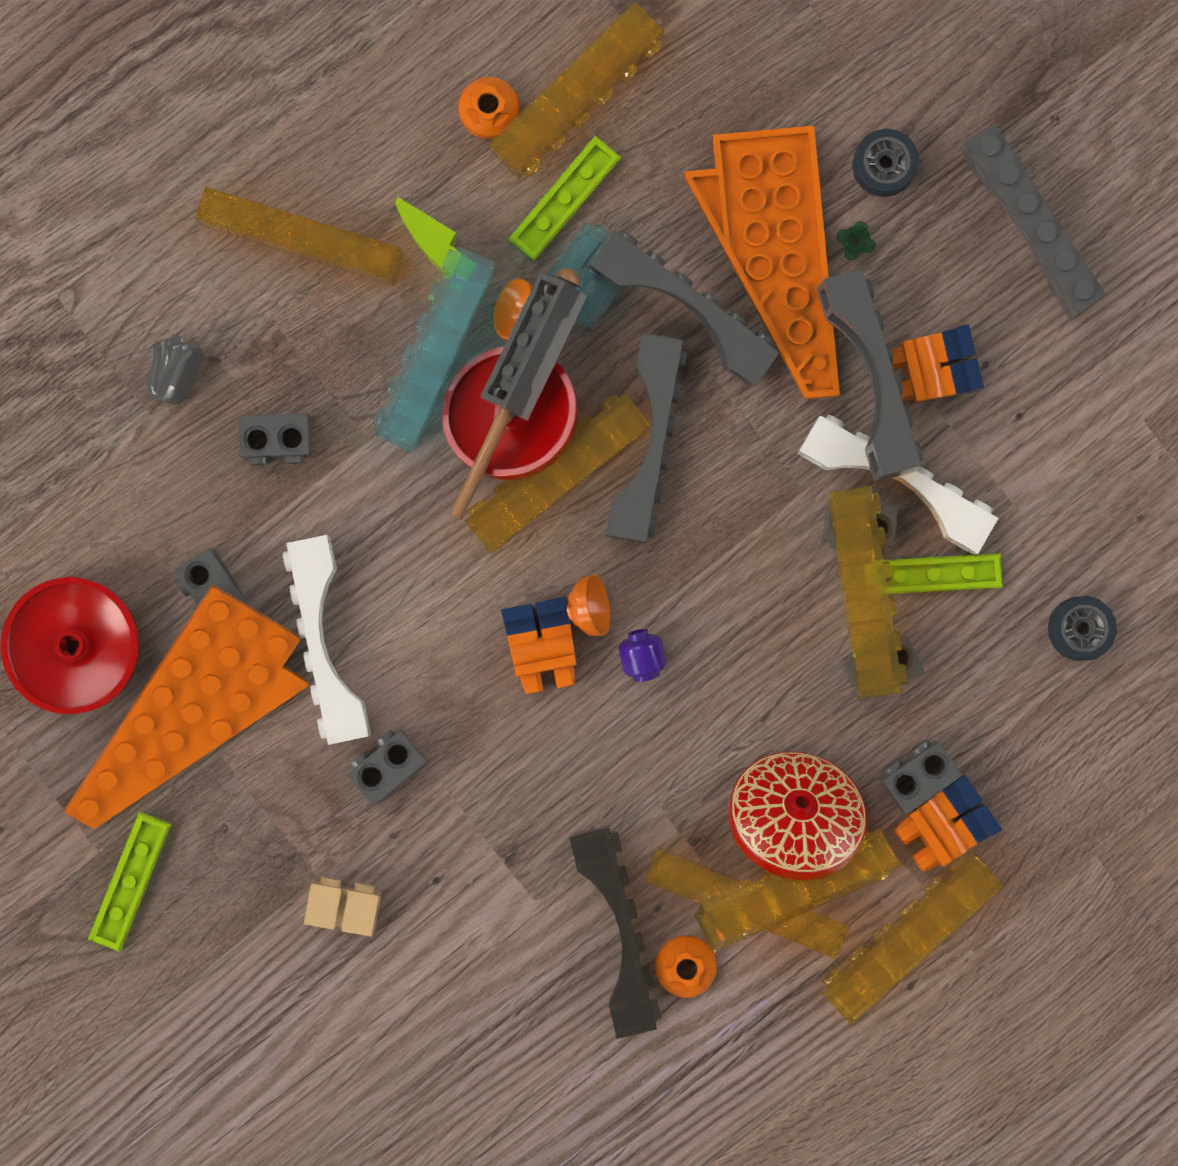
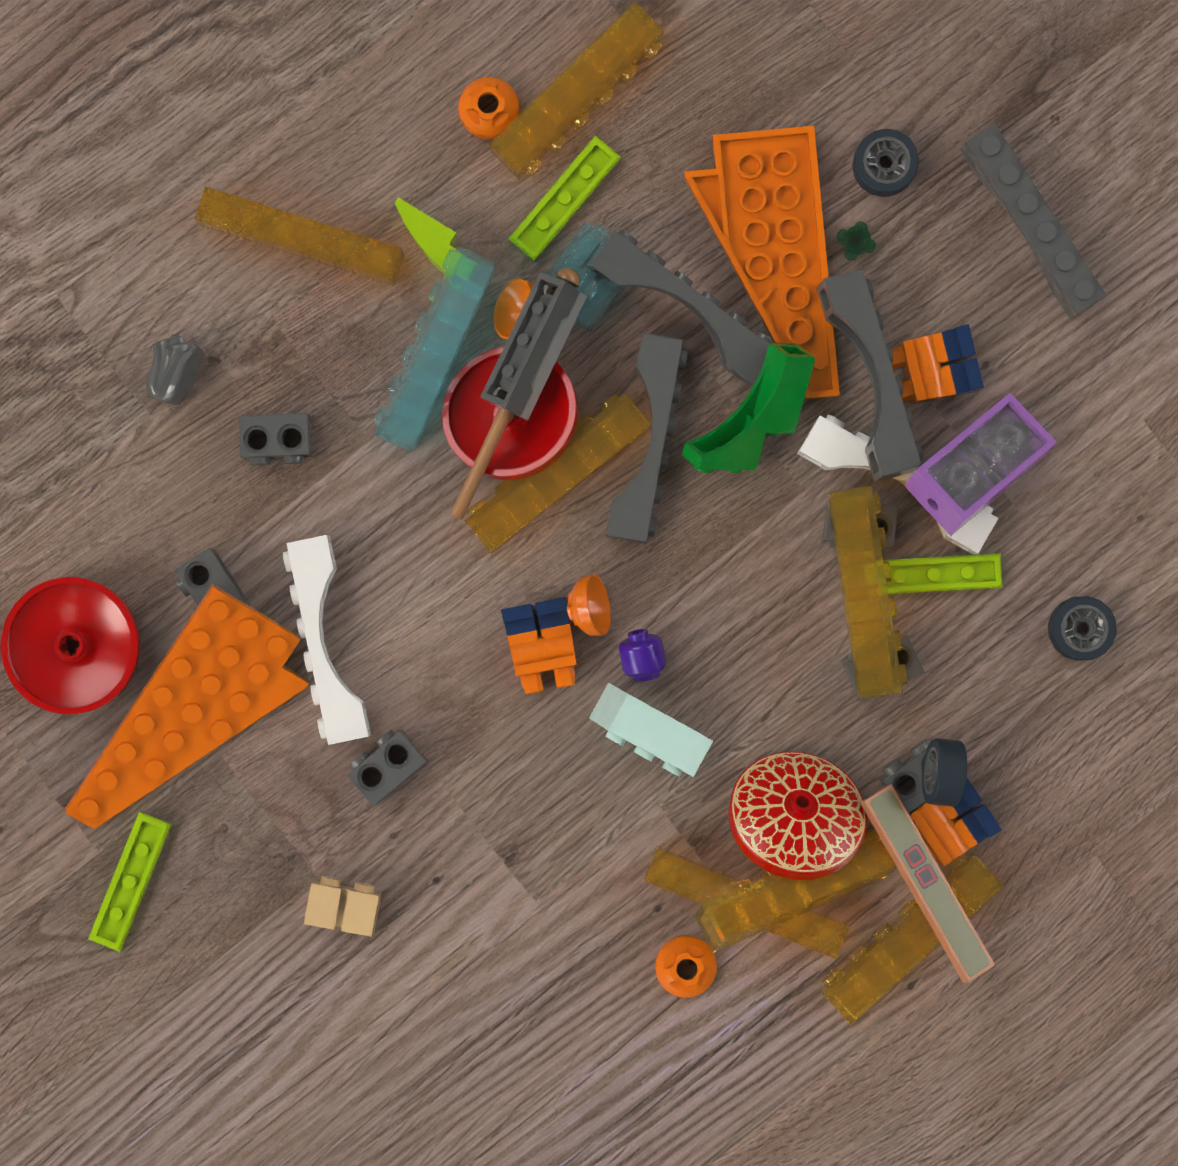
(630, 1000): clear smoke arch -> none
(650, 731): none -> light aqua wedge
(767, 410): none -> green arch
(927, 883): none -> tile
(944, 772): none -> black wheel
(980, 464): none -> brick

